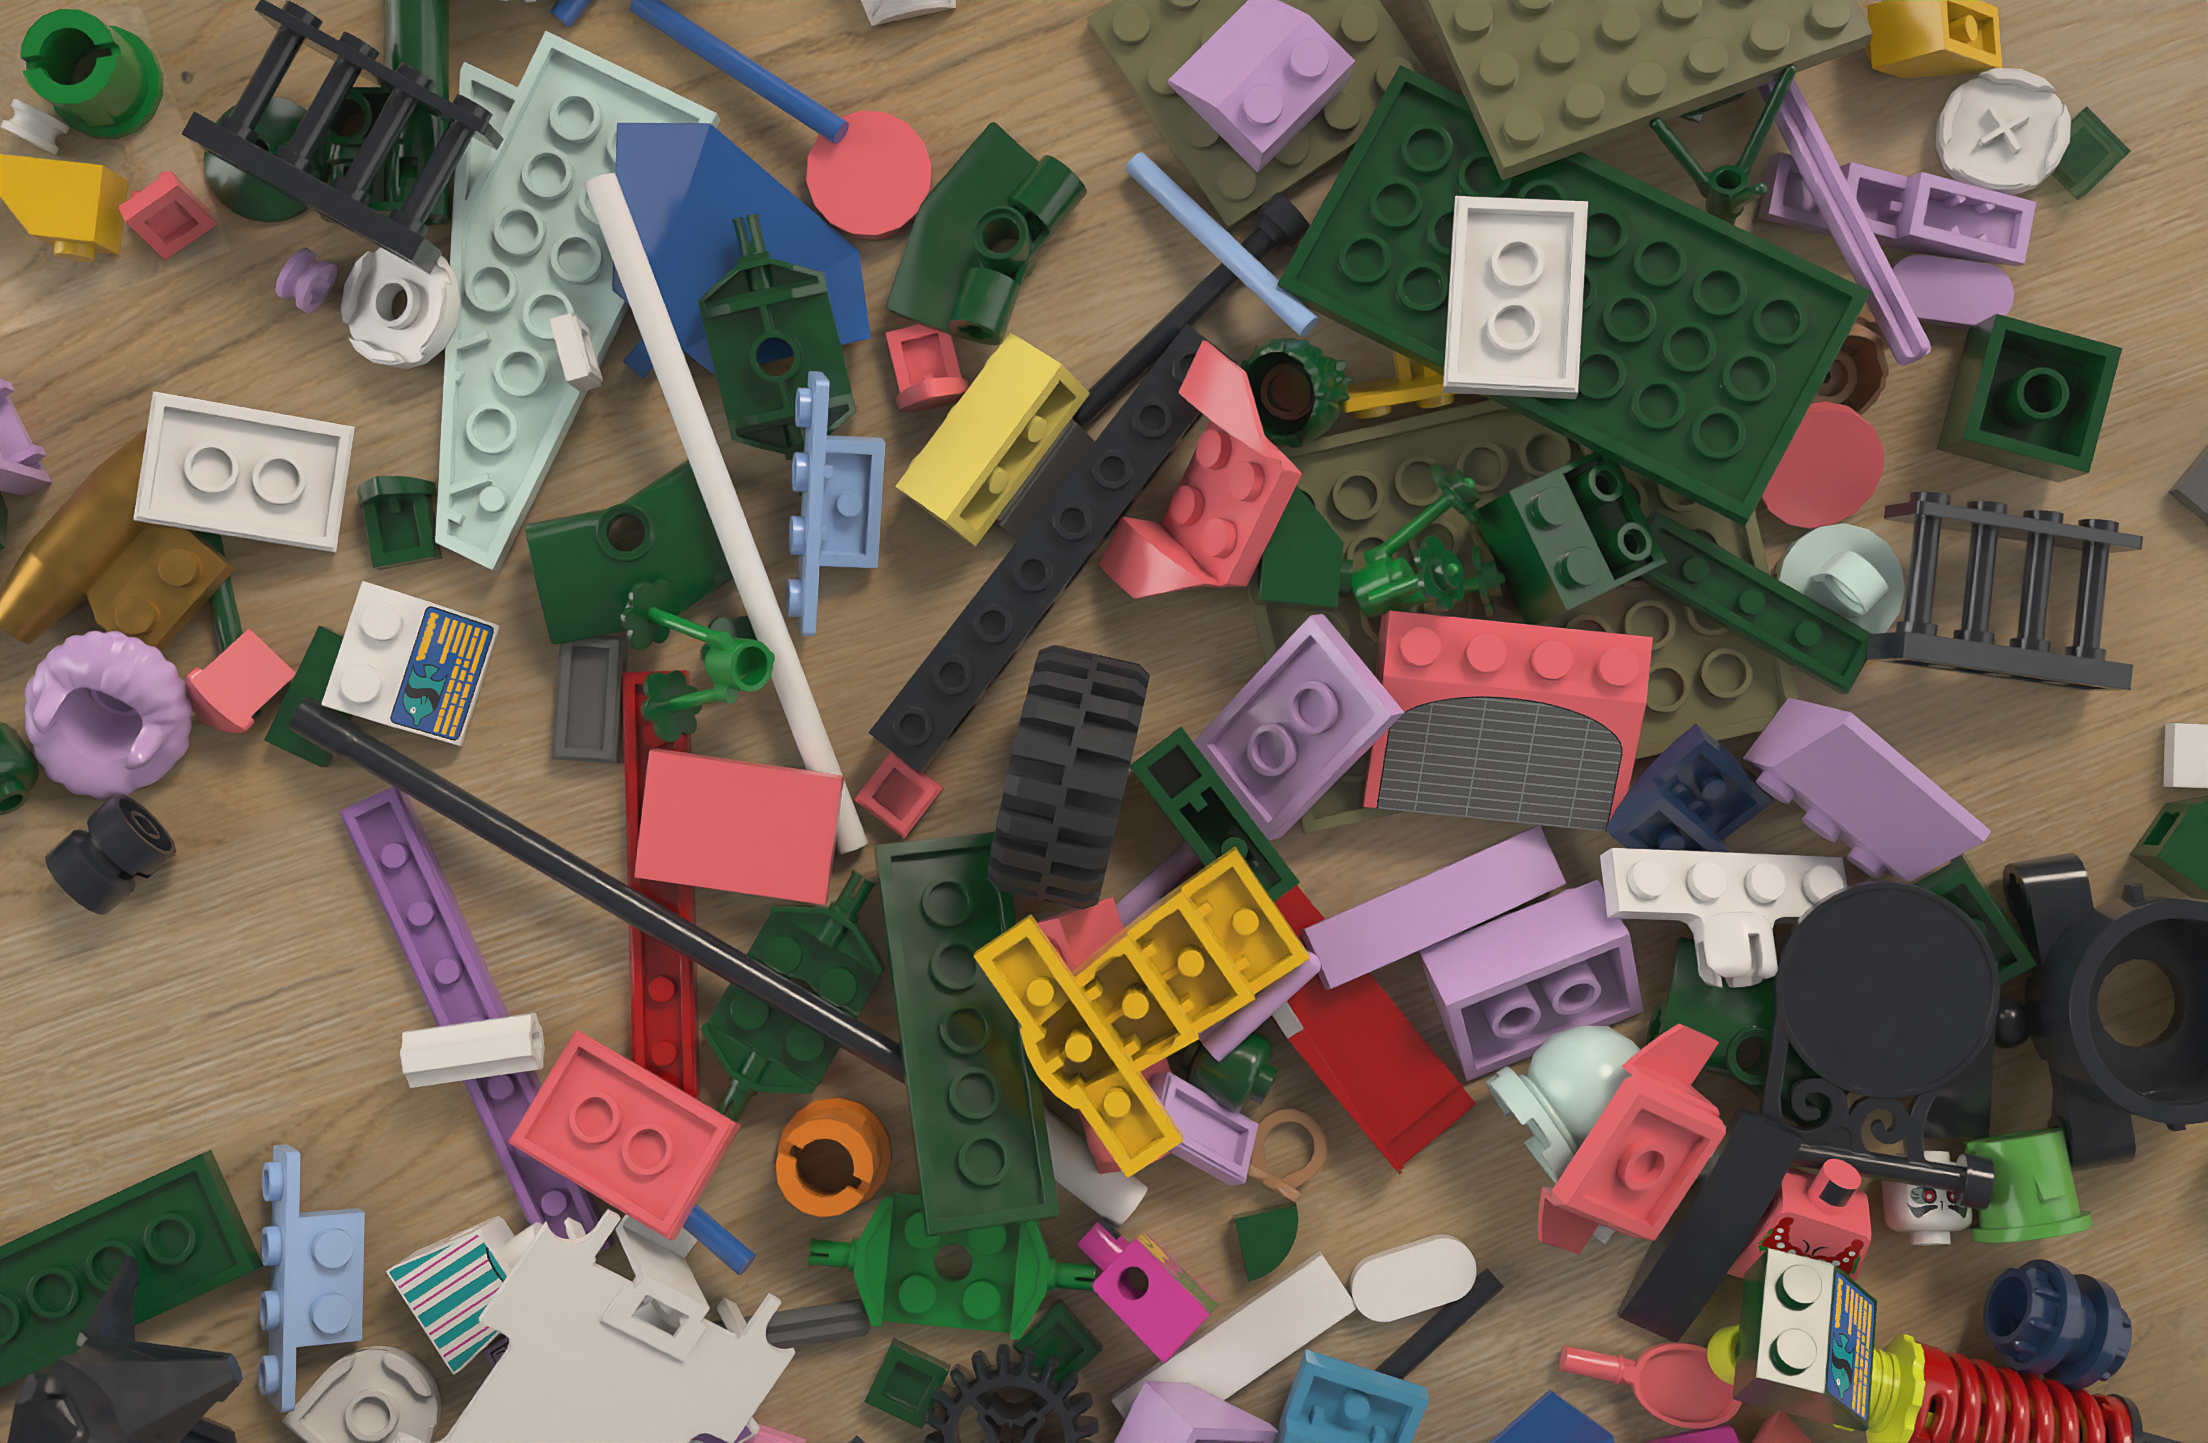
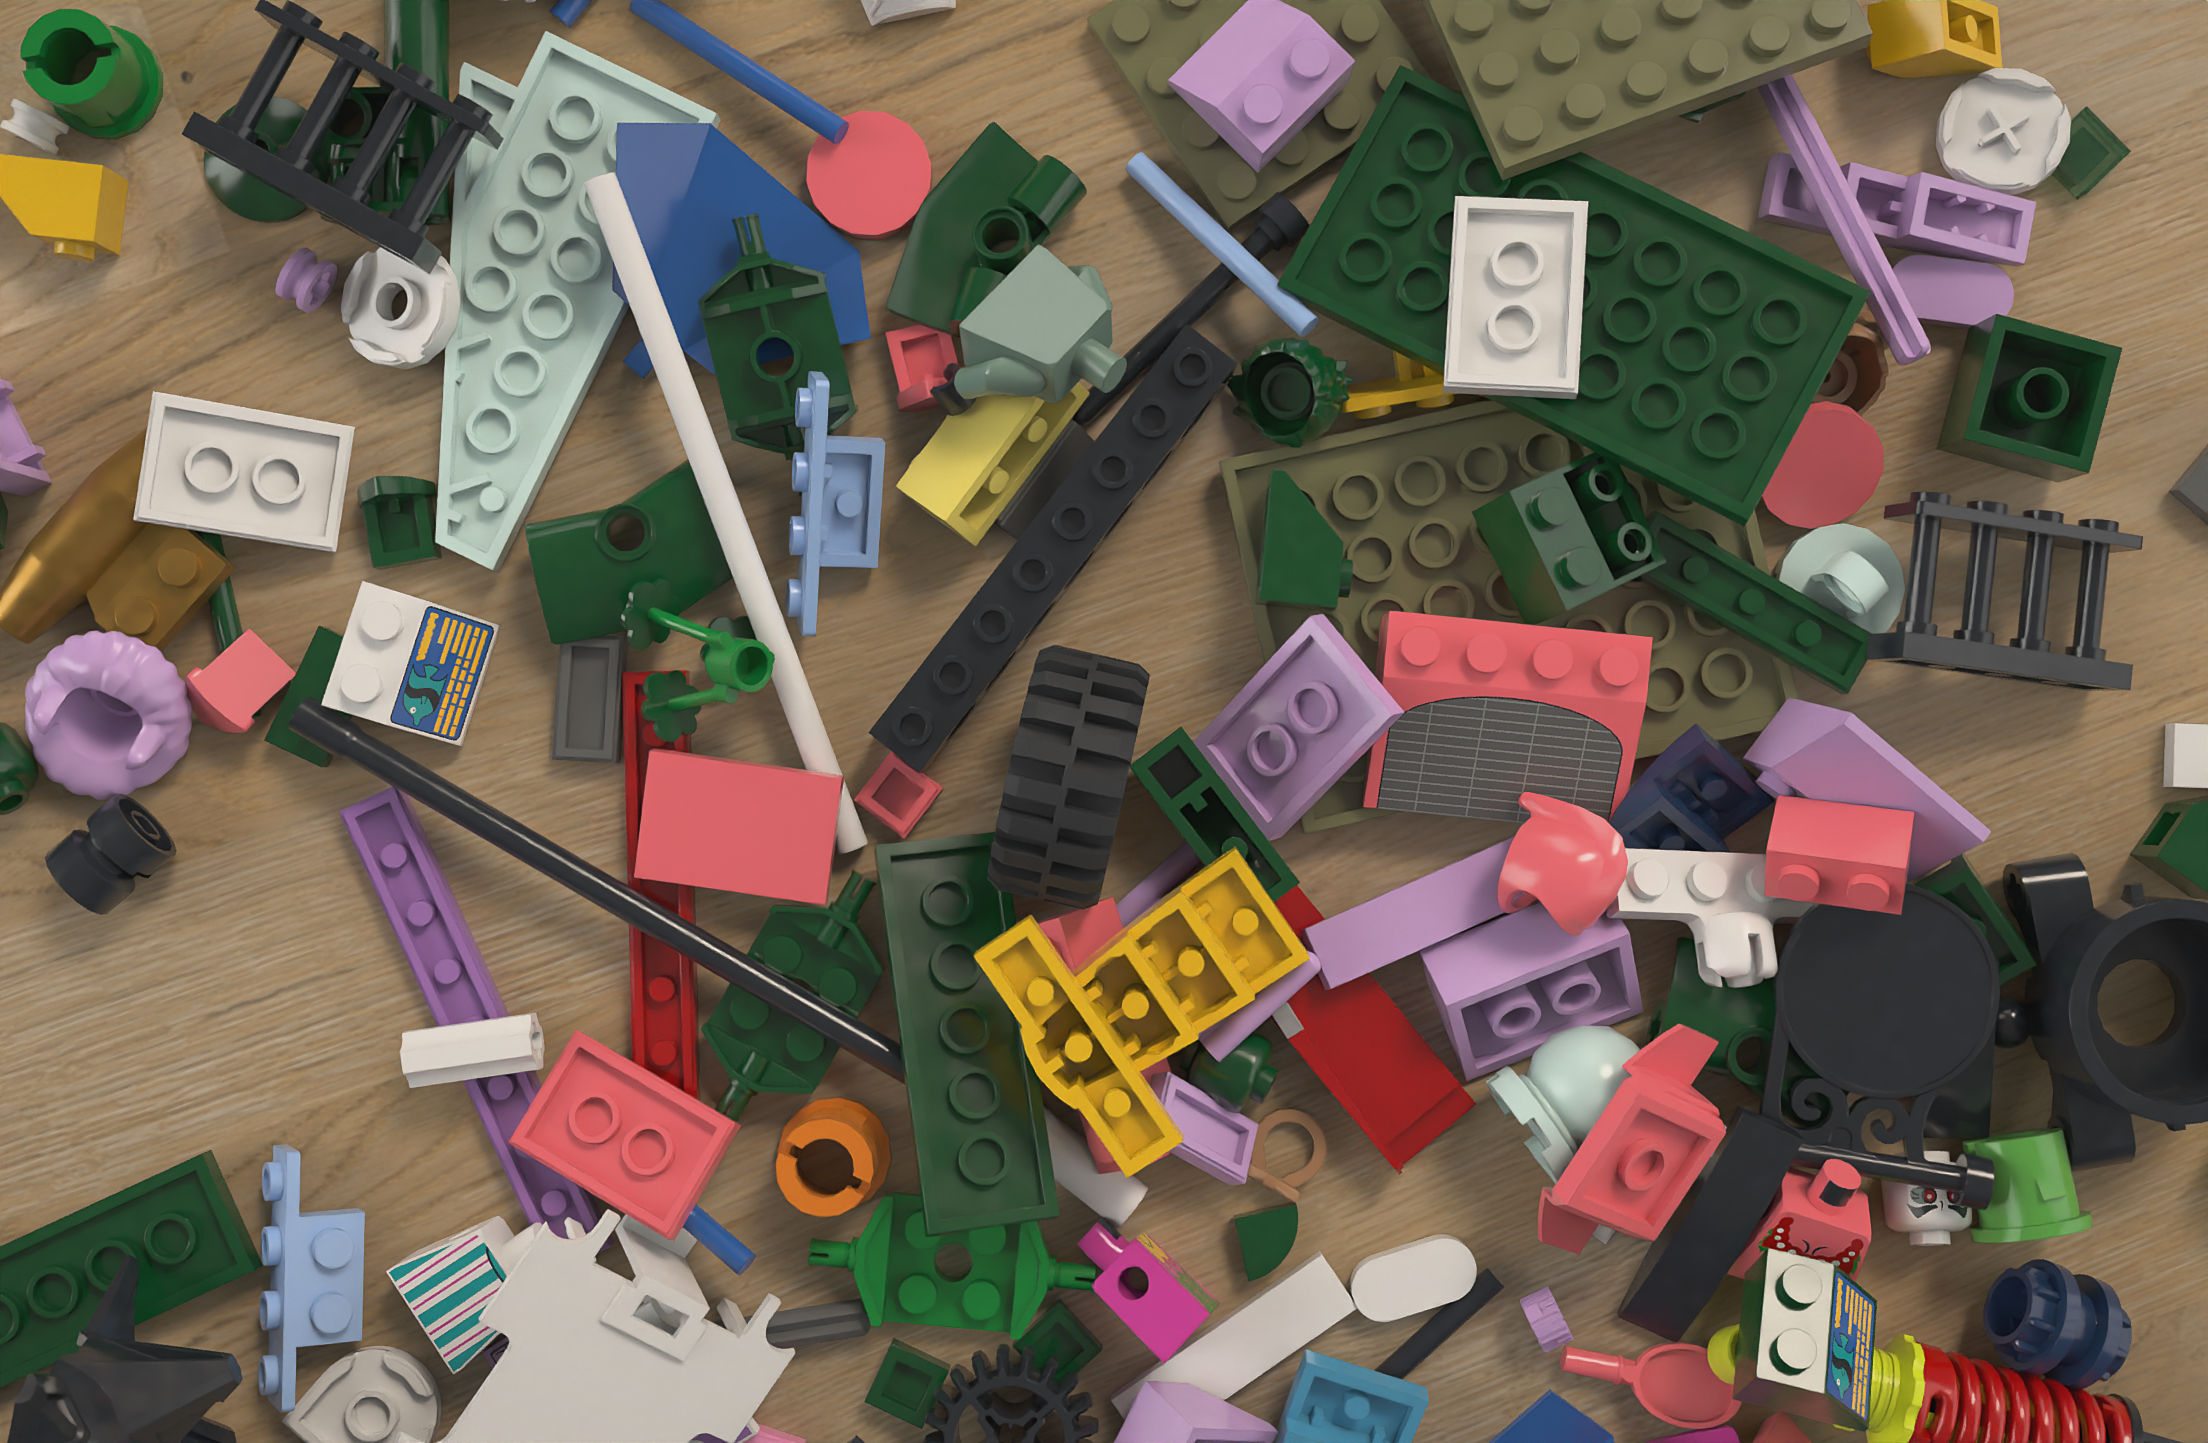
(167, 215): coral tile -> none
(576, 352): white tile -> none
(1035, 337): none -> sand green torso
(1223, 503): coral piece -> none
(1392, 584): plant -> none
(1546, 1319): none -> lavender axle
(1564, 861): none -> coral piece
(1727, 185): dark green plant -> none
(1838, 854): none -> coral brick

